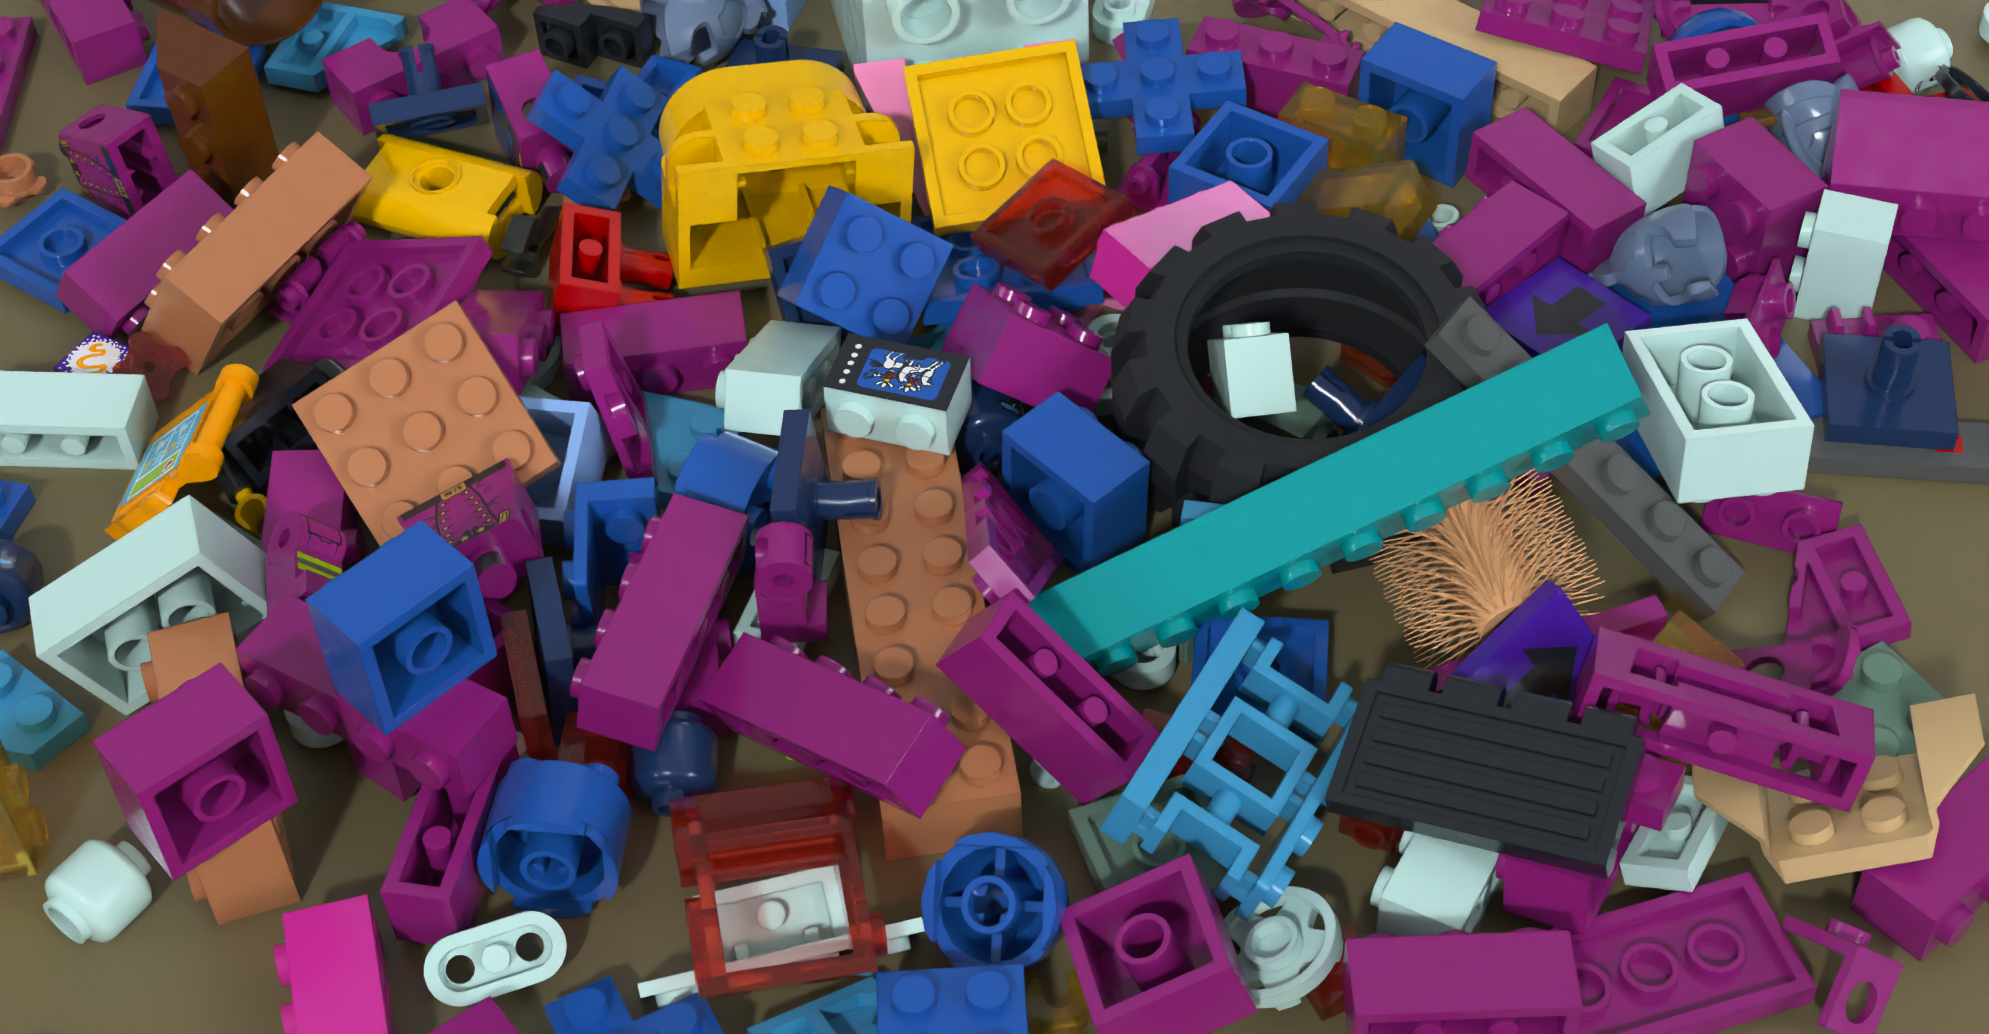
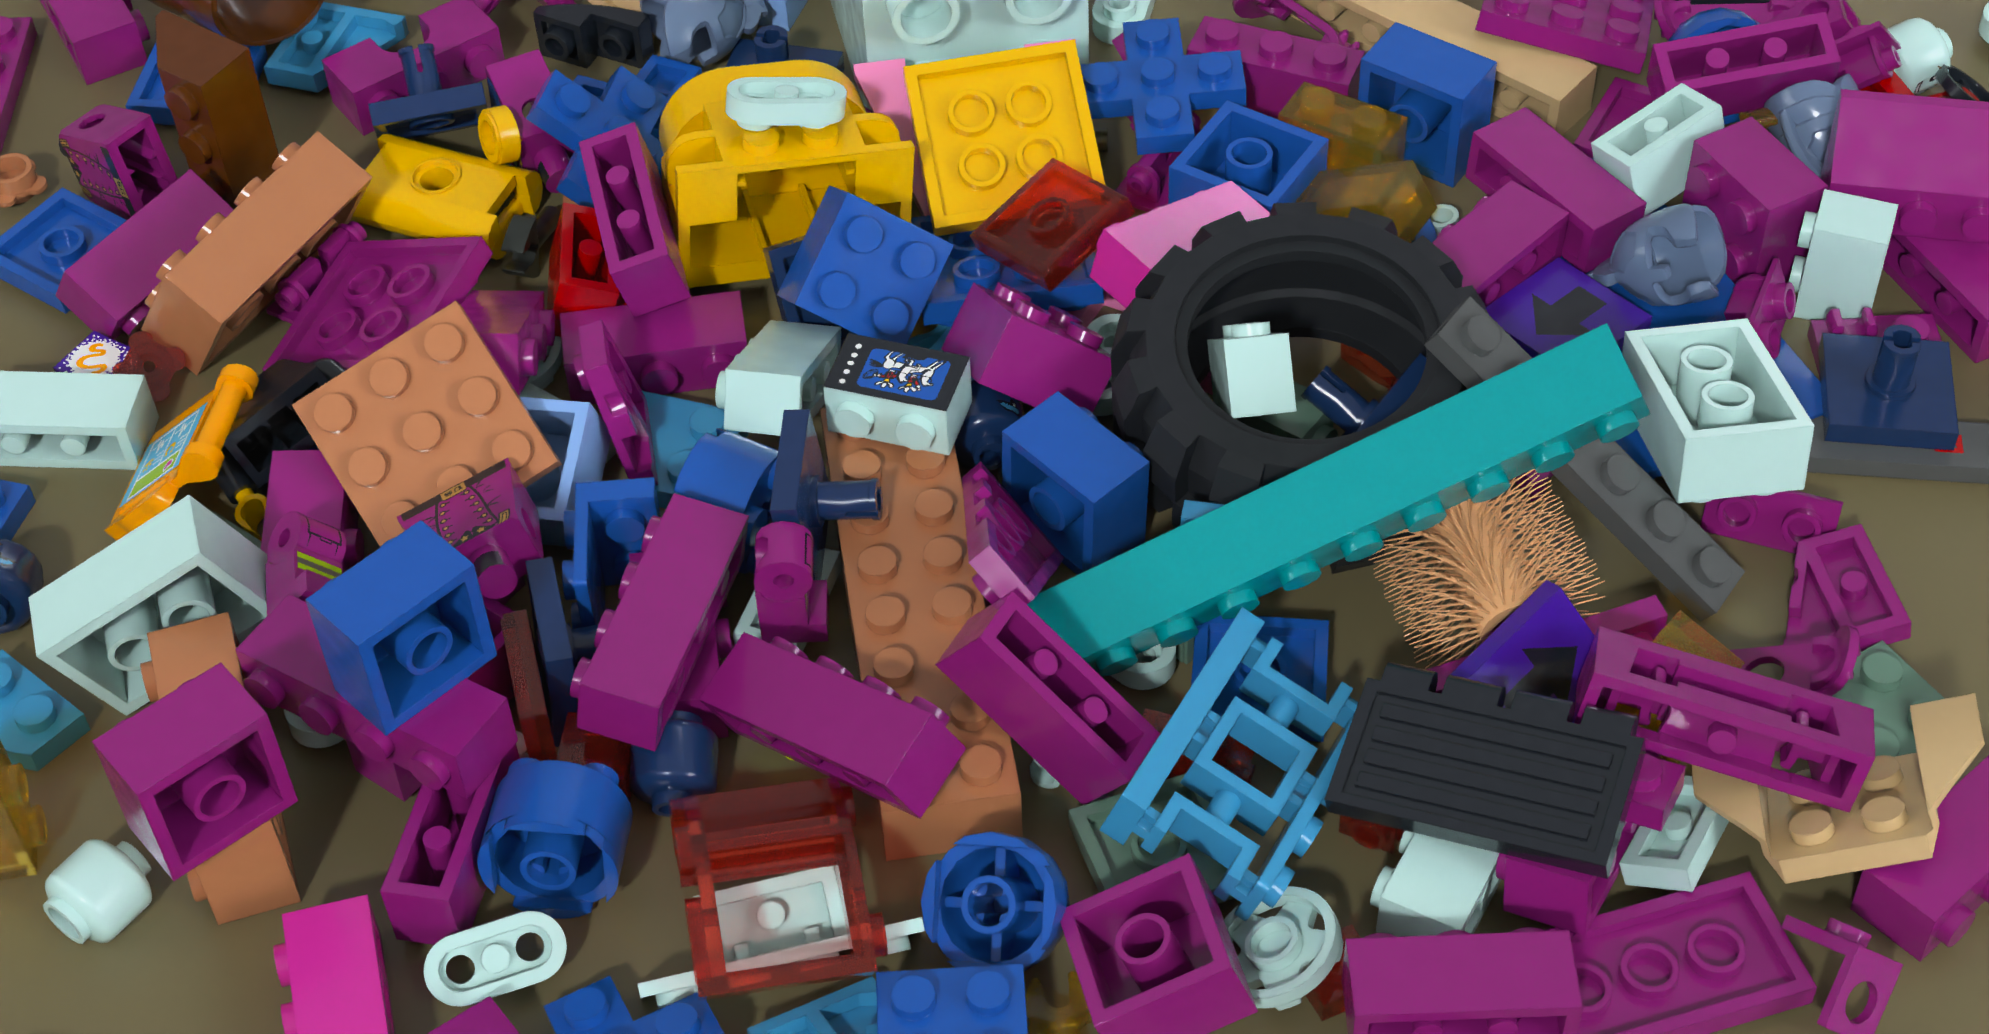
(499, 135): none -> yellow tile
(634, 220): none -> magenta brick
(785, 101): none -> light aqua plate

